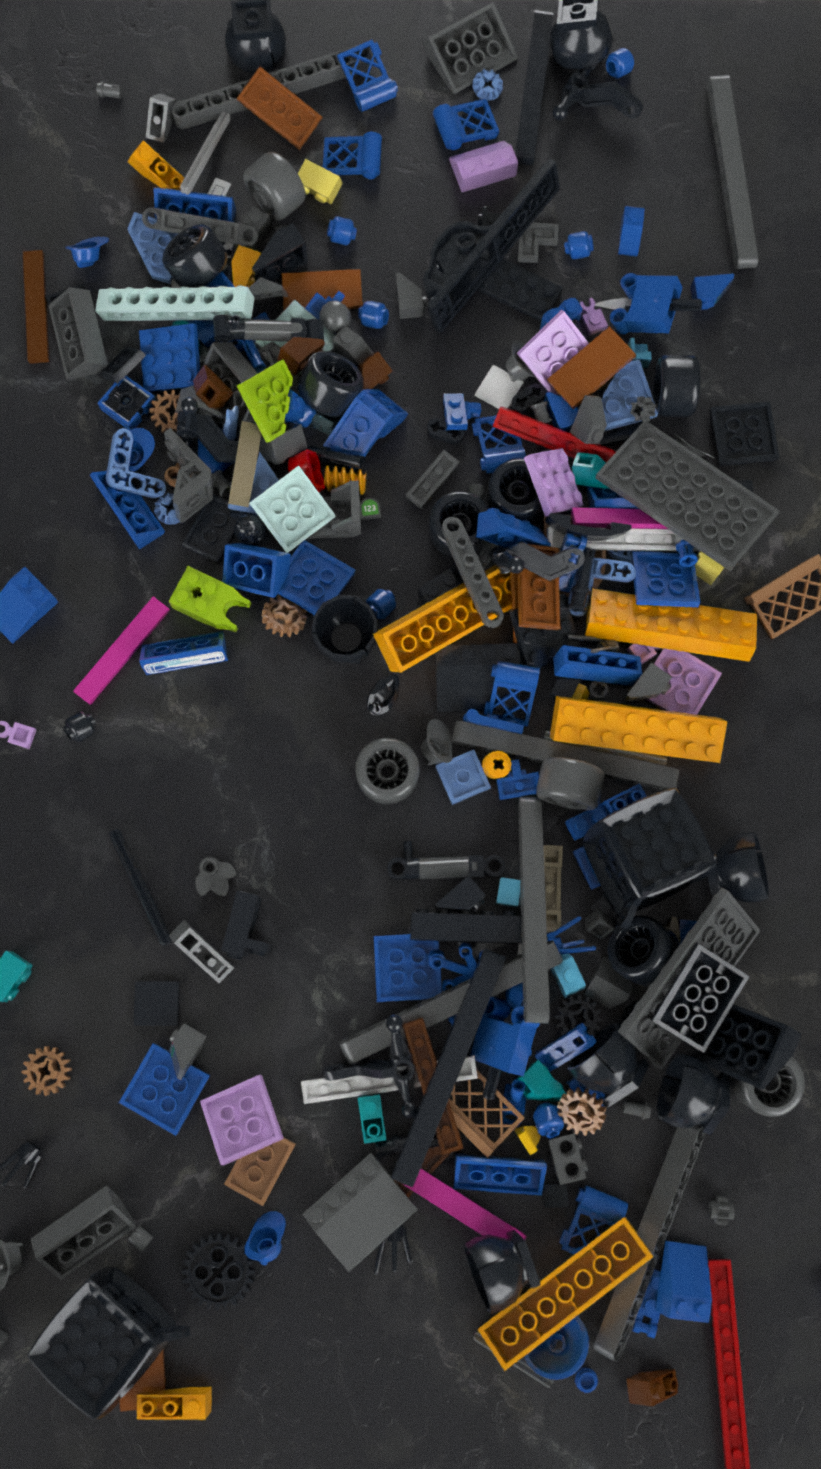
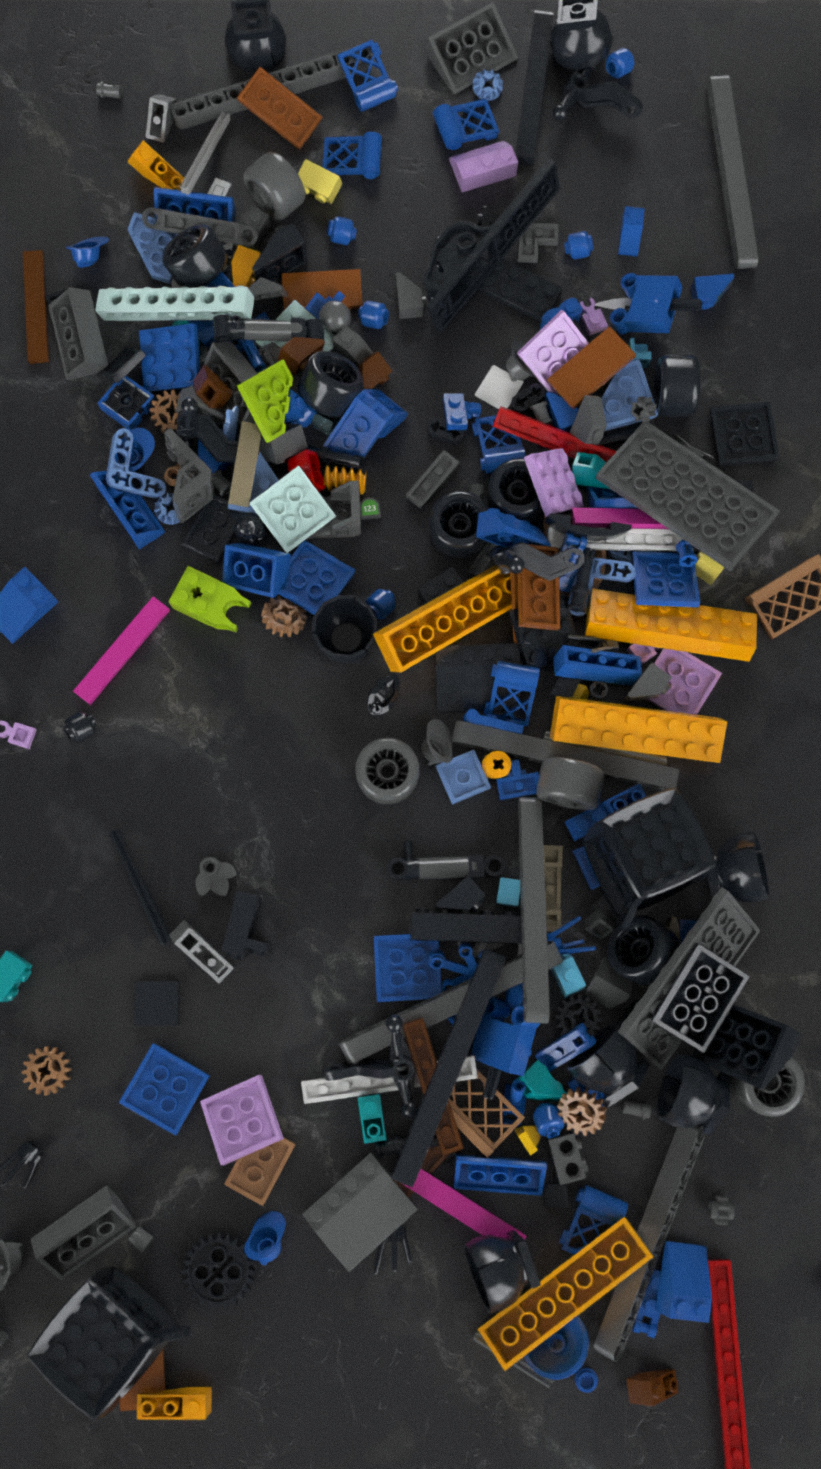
(183, 653): blue slope -> none
(185, 1048): dark grey slope -> none
(472, 572): dark grey plate -> none

